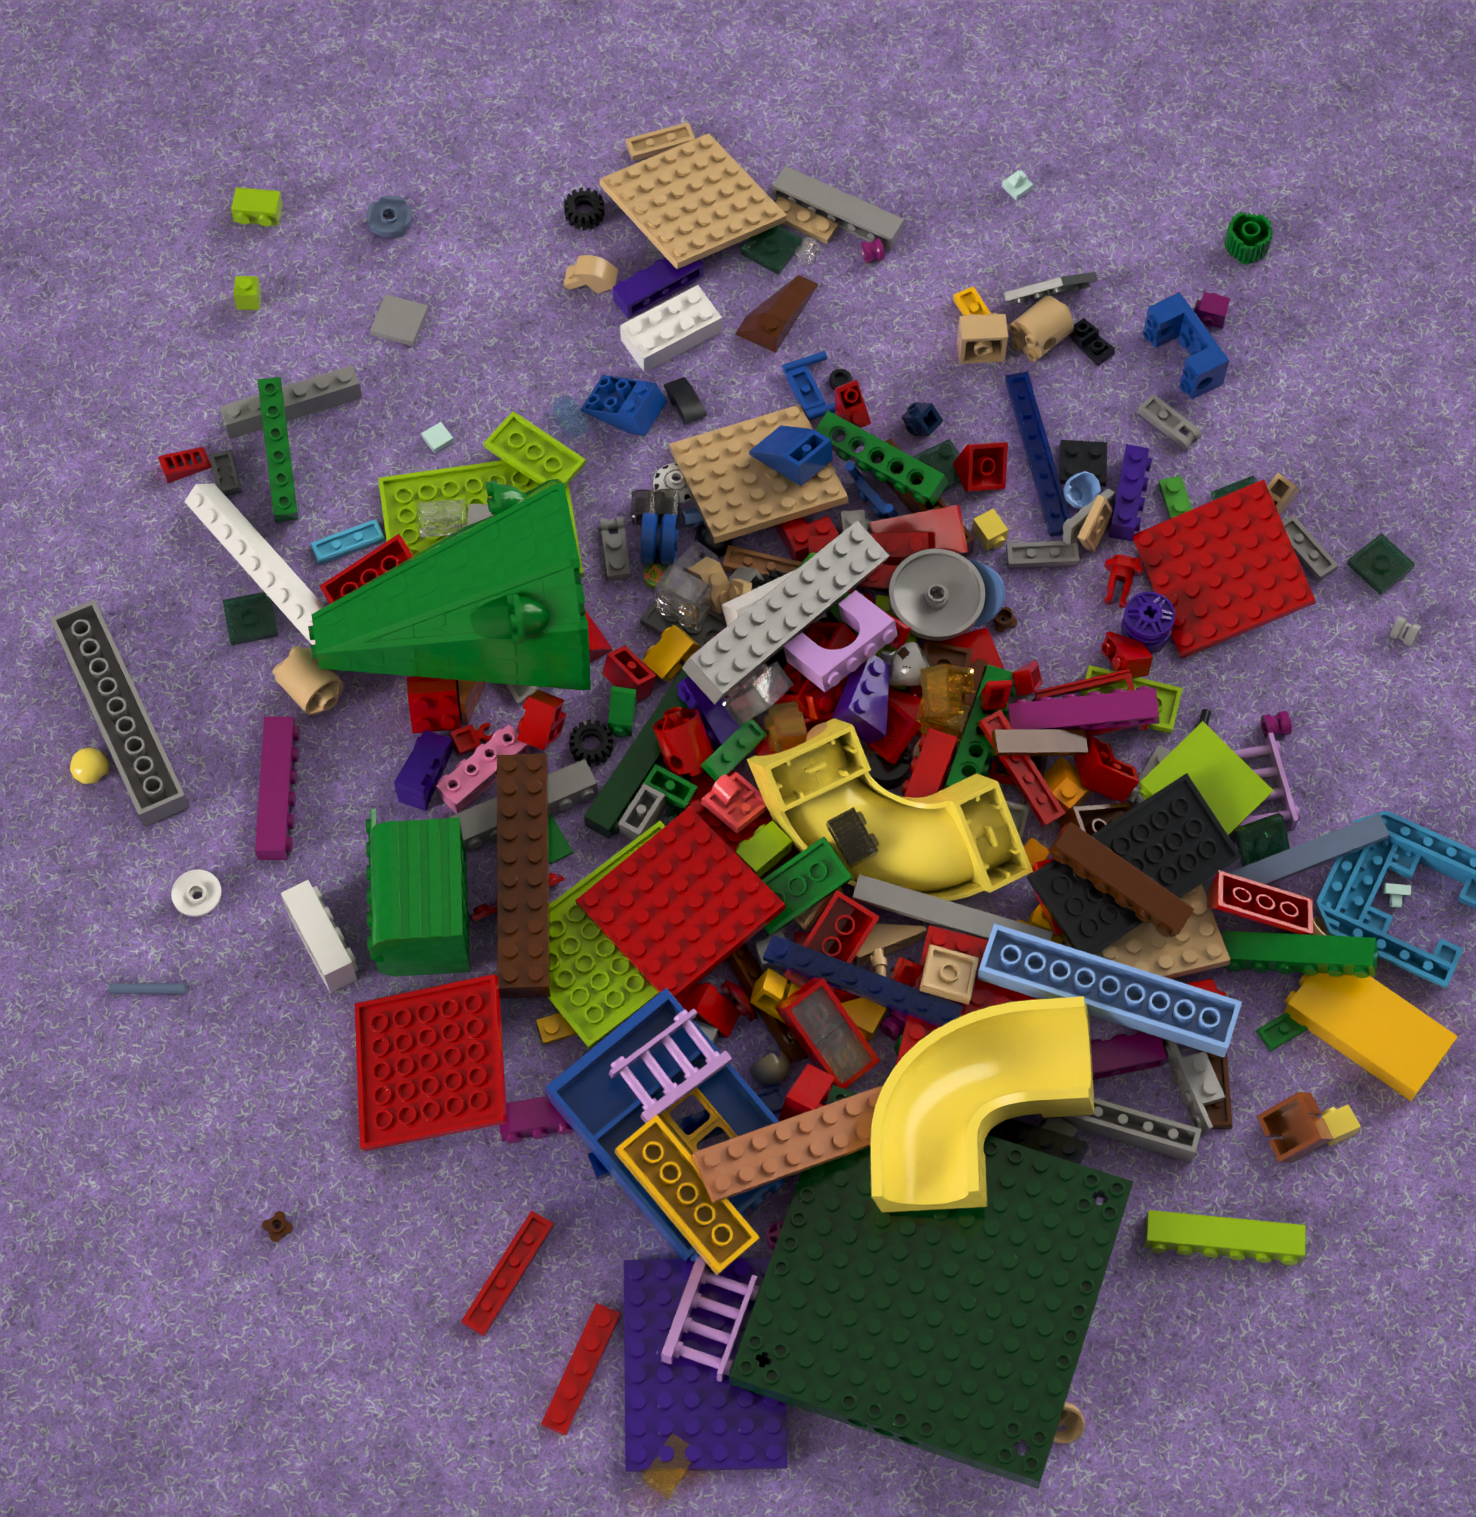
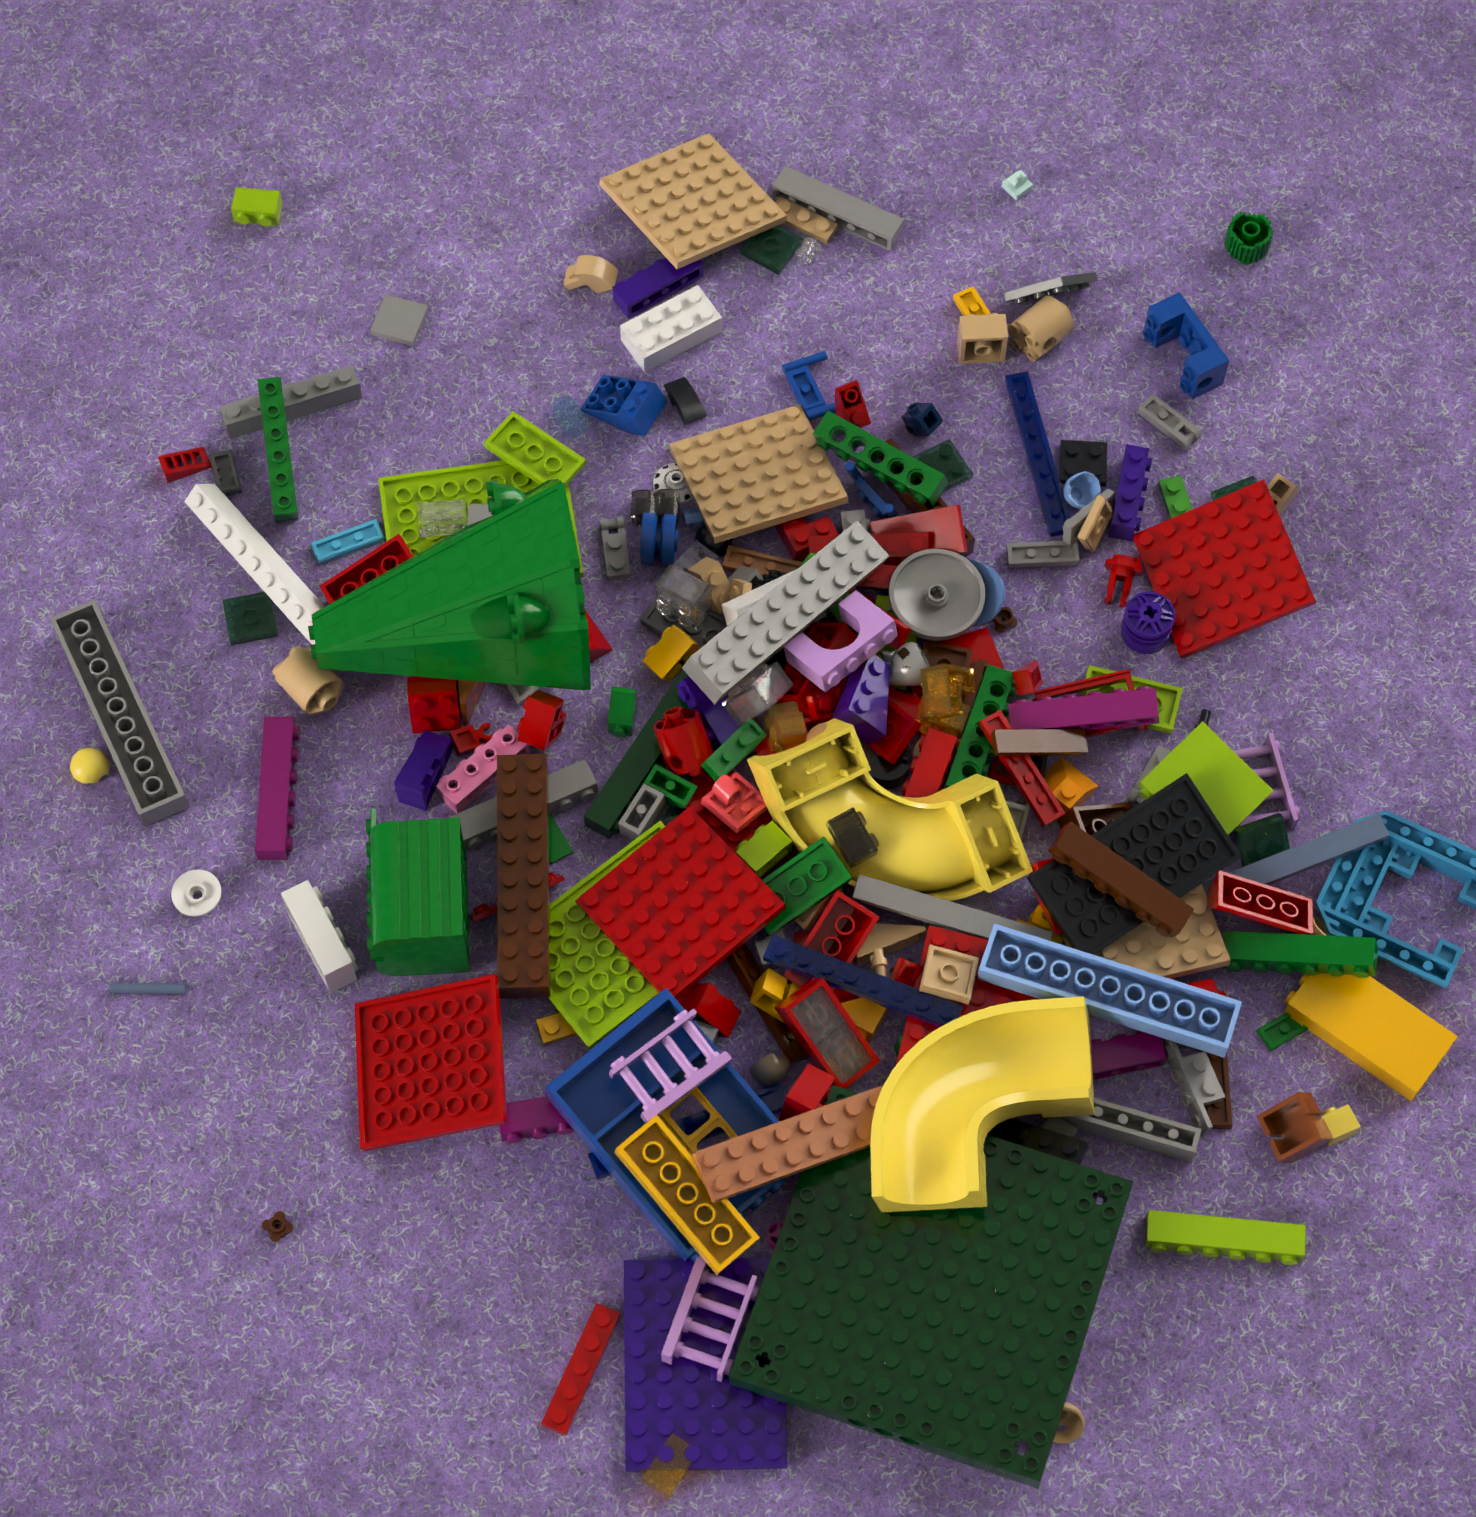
(247, 292): lime brick -> none
(389, 227): sand blue plate -> none
(437, 437): light aqua tile -> none
(507, 1273): red plate -> none
(584, 219): black tyre -> none
(595, 730): black tyre -> none
(628, 671): red brick -> none
(653, 574): tile -> none
(658, 141): tan plate -> none
(741, 999): dark red dish -> none
(776, 316): reddish brown wedge -> none
(794, 452): blue slope -> none
(839, 377): black tile -> none
(872, 250): magenta wheel -> none
(894, 1025): magenta wheel -> none
(982, 466): red slope -> none
(990, 530): light yellow brick -> none
(995, 694): red slope -> none
(1036, 851): light orange slope -> none
(1088, 340): black slope -> none
(1104, 773): red brick -> none
(1127, 654): red slope -> none
(1212, 309): magenta brick -> none
(1277, 724): magenta wheel -> none
(1309, 550): light grey plate -> none
(1381, 564): clear green plate -> none
(1396, 892): light aqua tile -> none
(1400, 628): light grey wheel -> none

